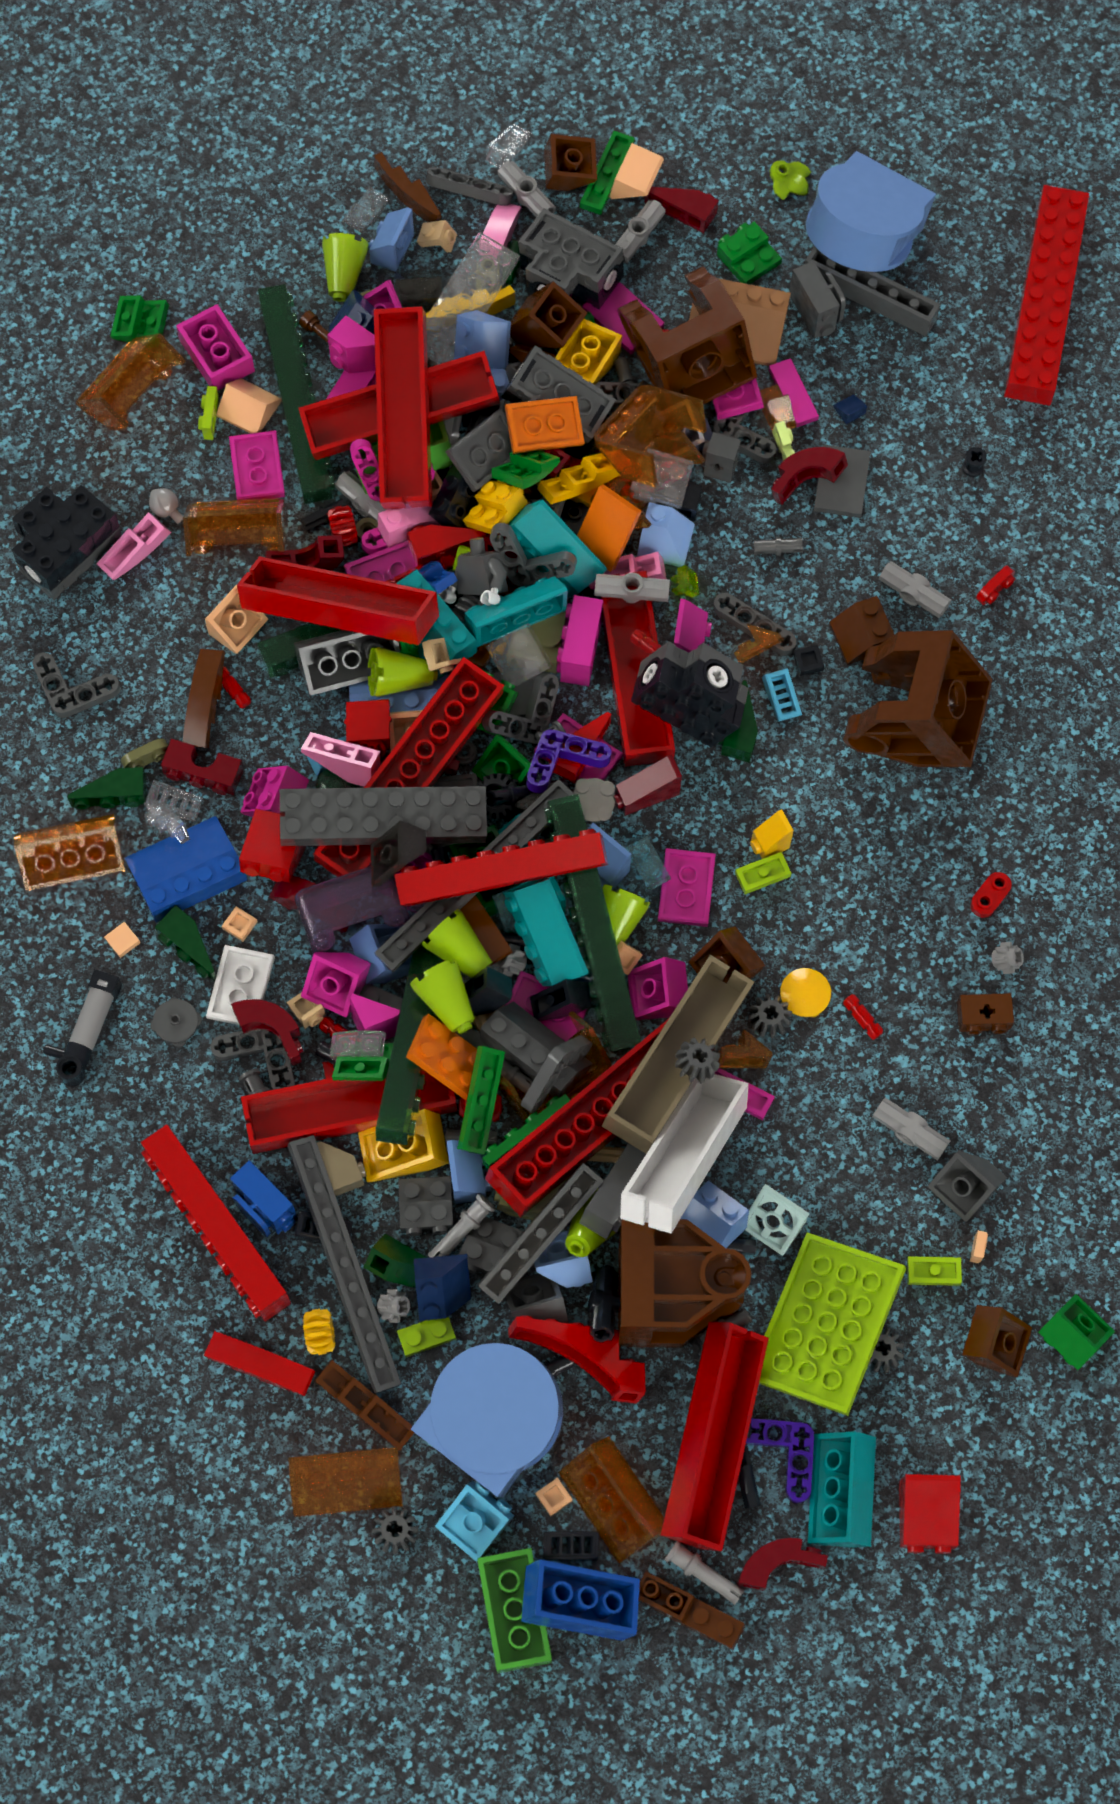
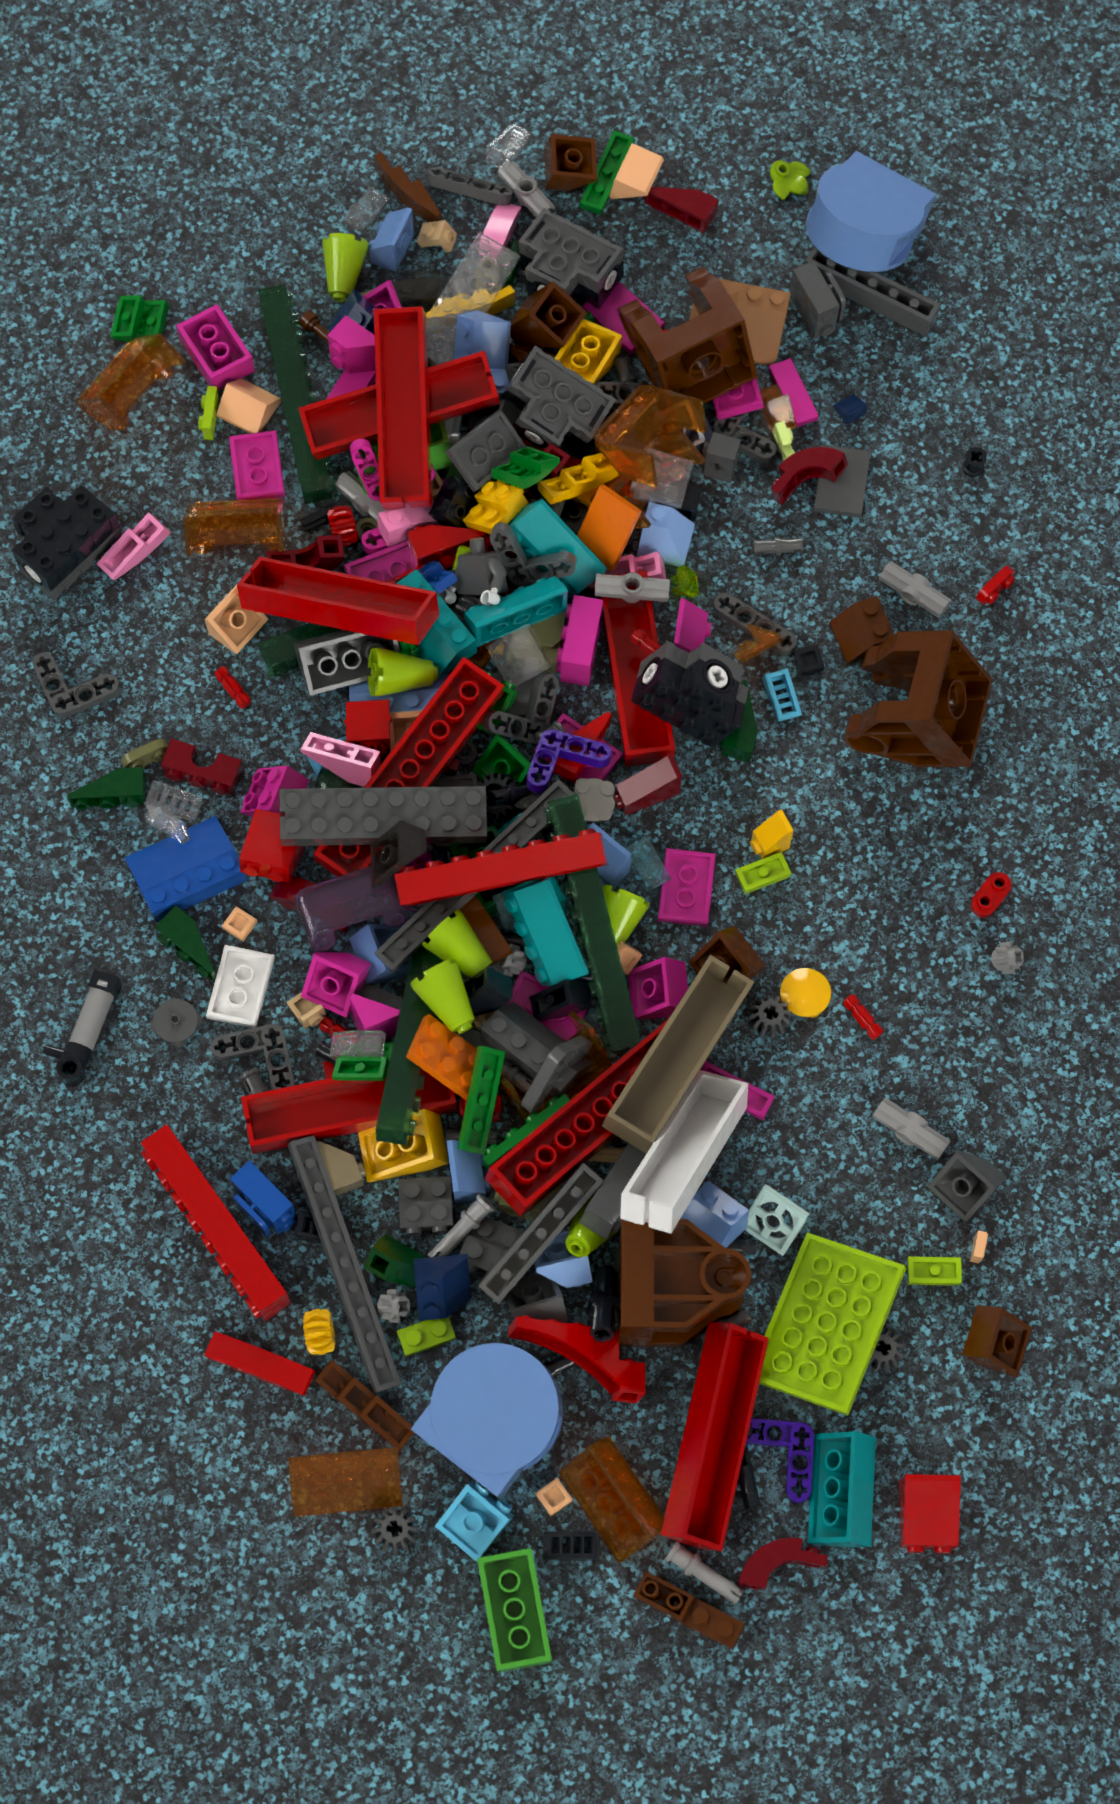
(69, 852): clear orange slope -> none
(122, 939): light nougat tile -> none
(164, 504): light grey piece -> none
(203, 697): reddish brown slope -> none
(267, 1016): dark red arch -> none
(437, 656): tan bracket -> none
(544, 424): orange tile -> none
(580, 1600): blue brick -> none
(643, 222): light grey piece -> none
(702, 1054): dark grey gear -> none
(748, 253): green plate -> none
(749, 1054): clear orange slope -> none
(996, 1006): reddish brown brick -> none
(1046, 295): red brick -> none
(1076, 1332): green slope -> none

